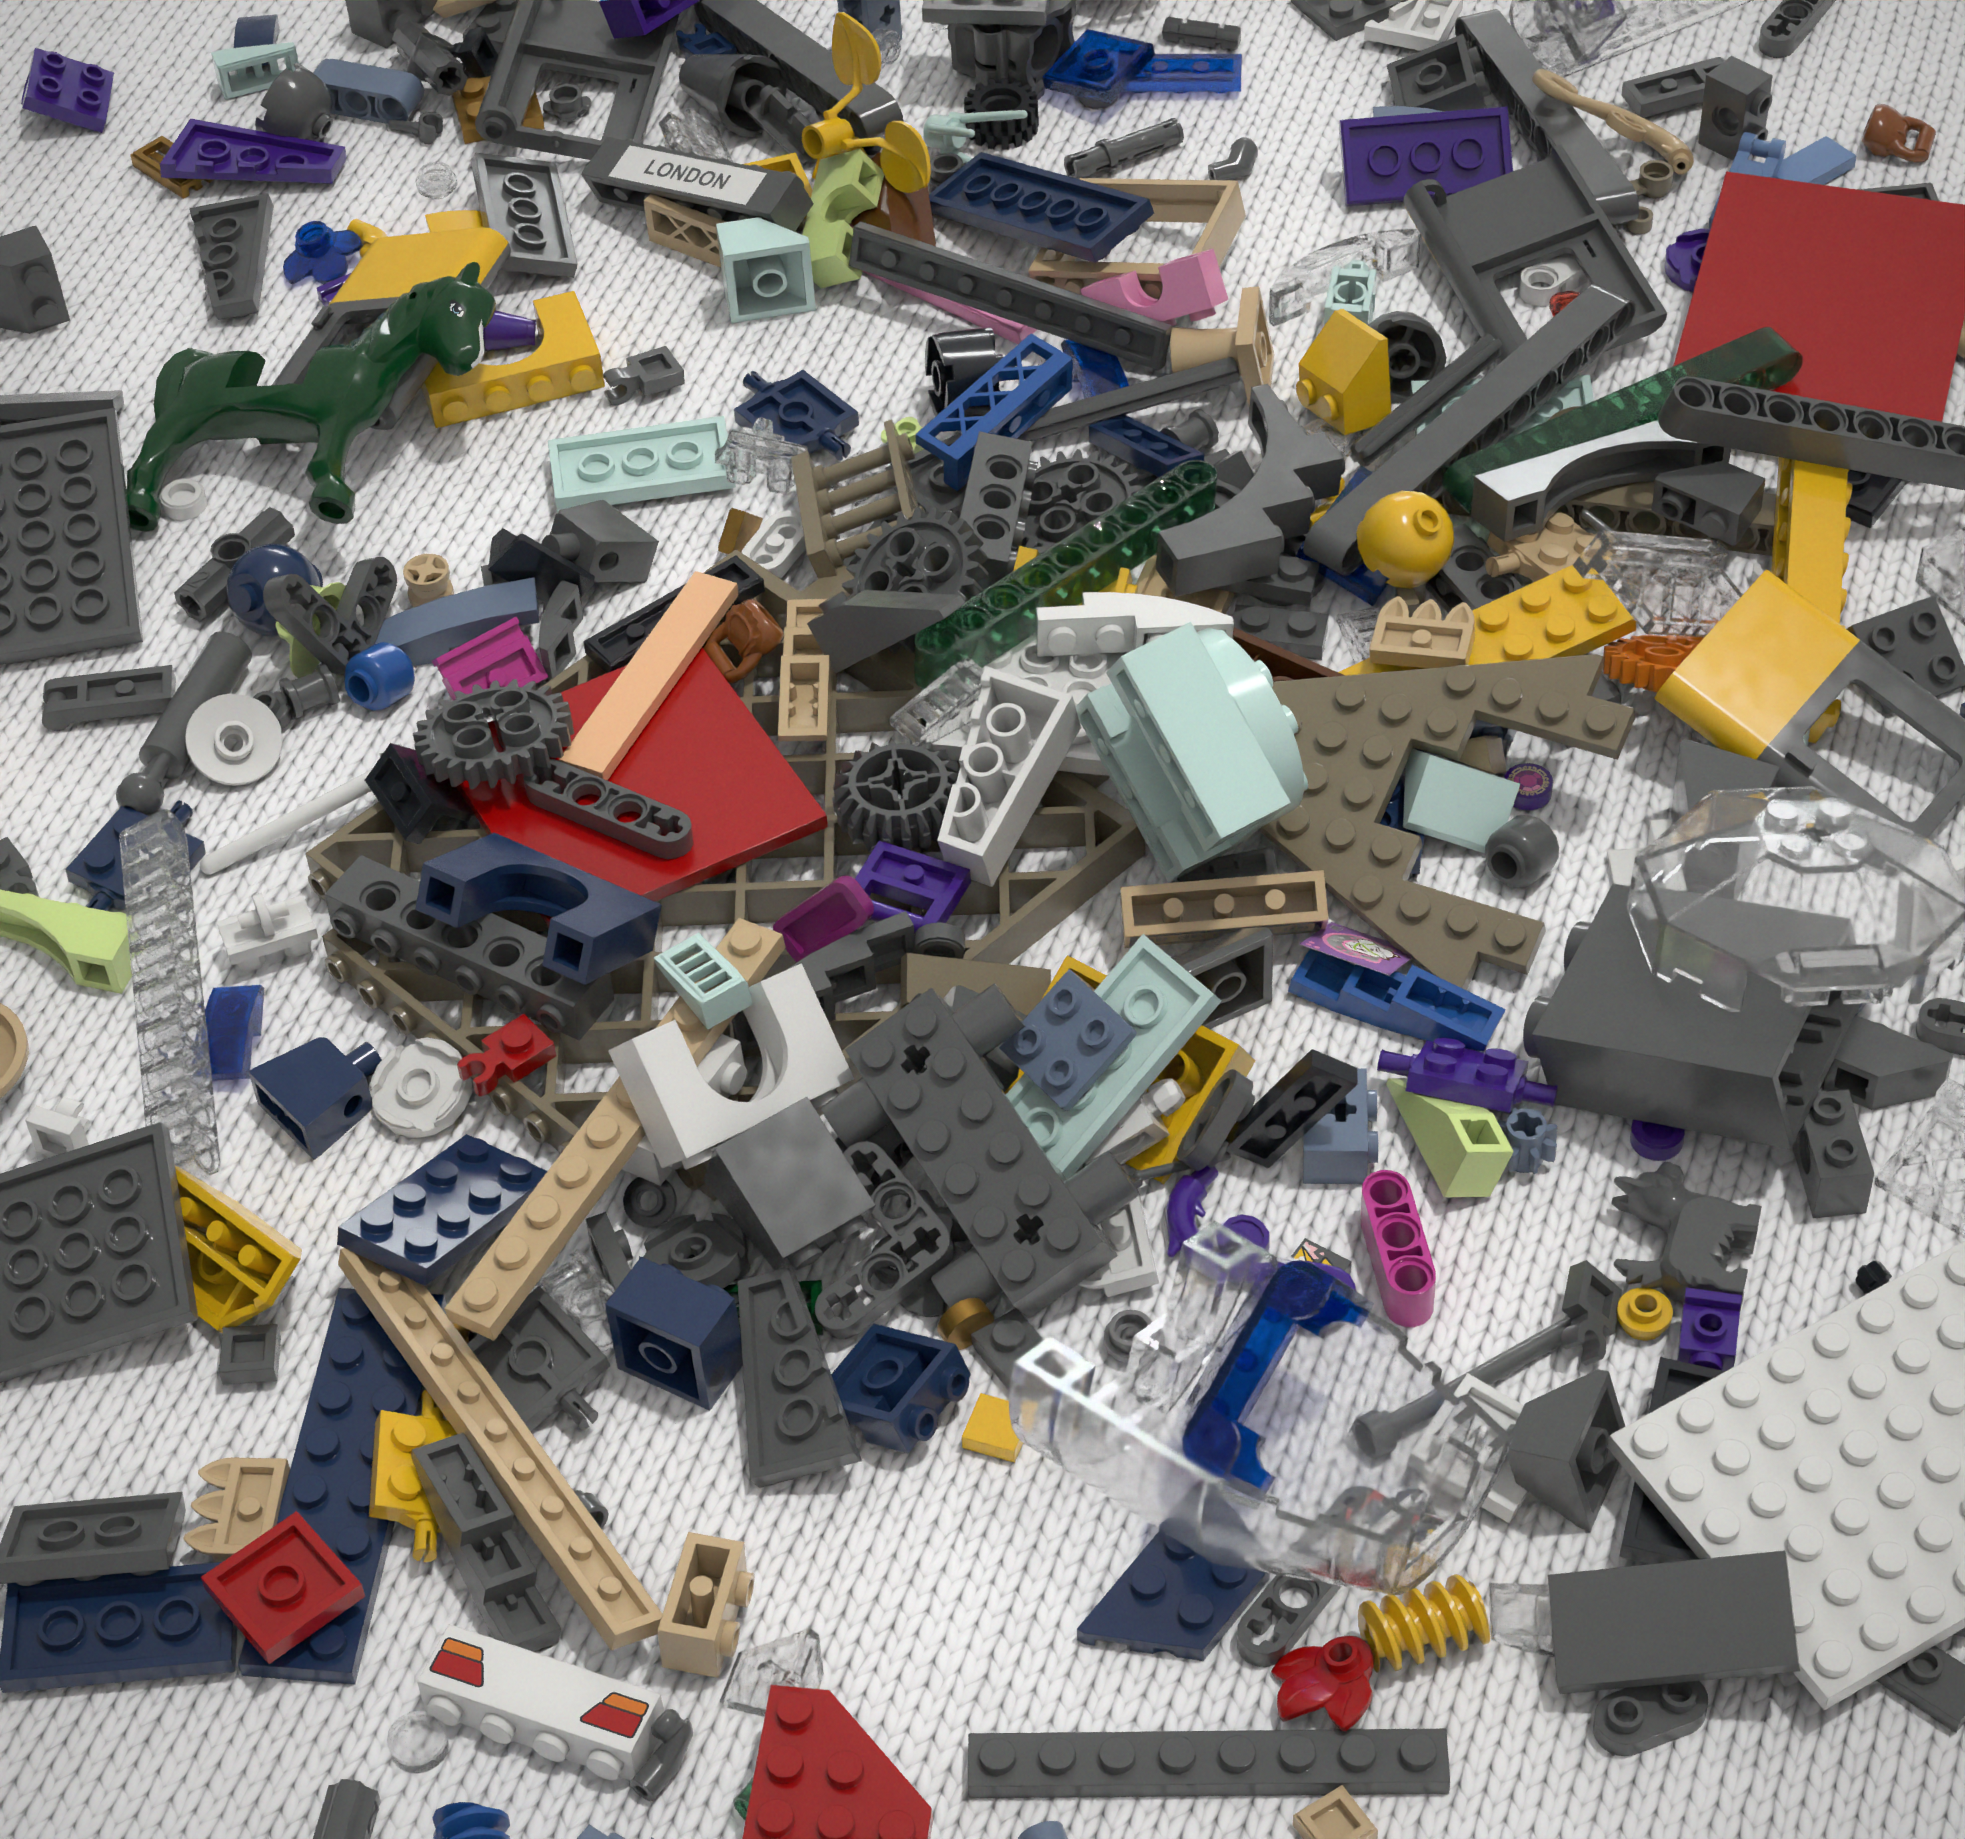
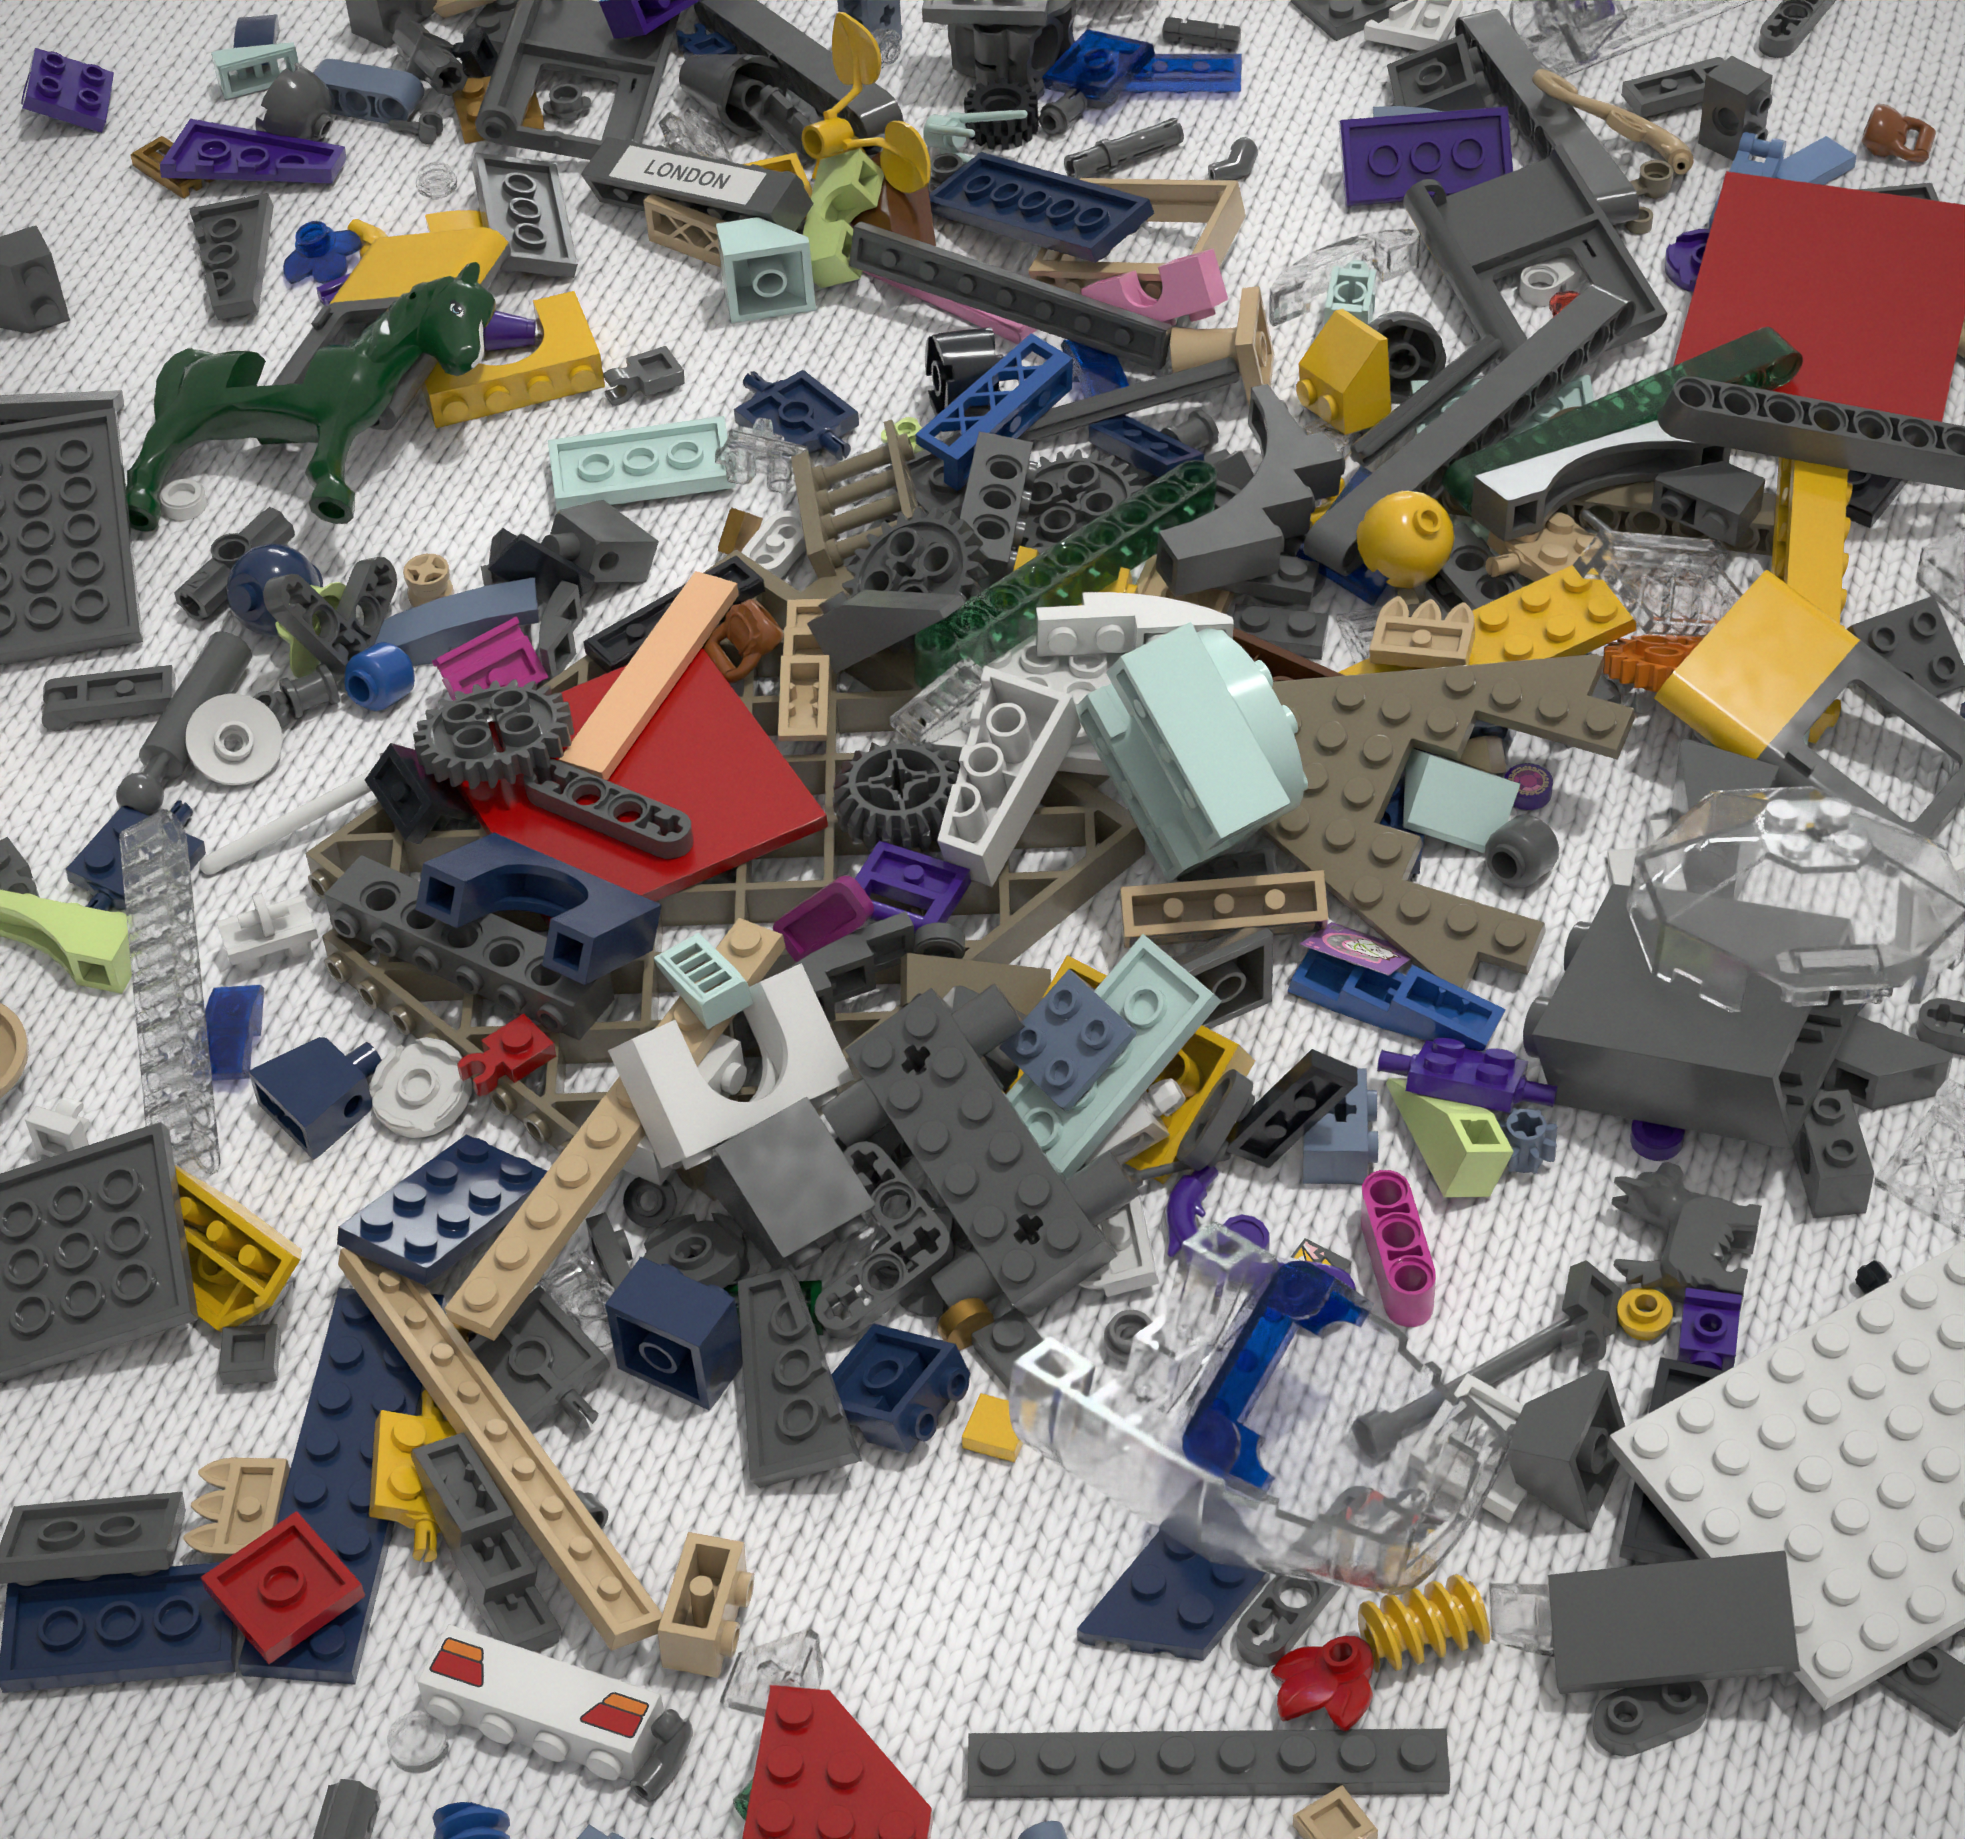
(1056, 116): none -> dark grey pin

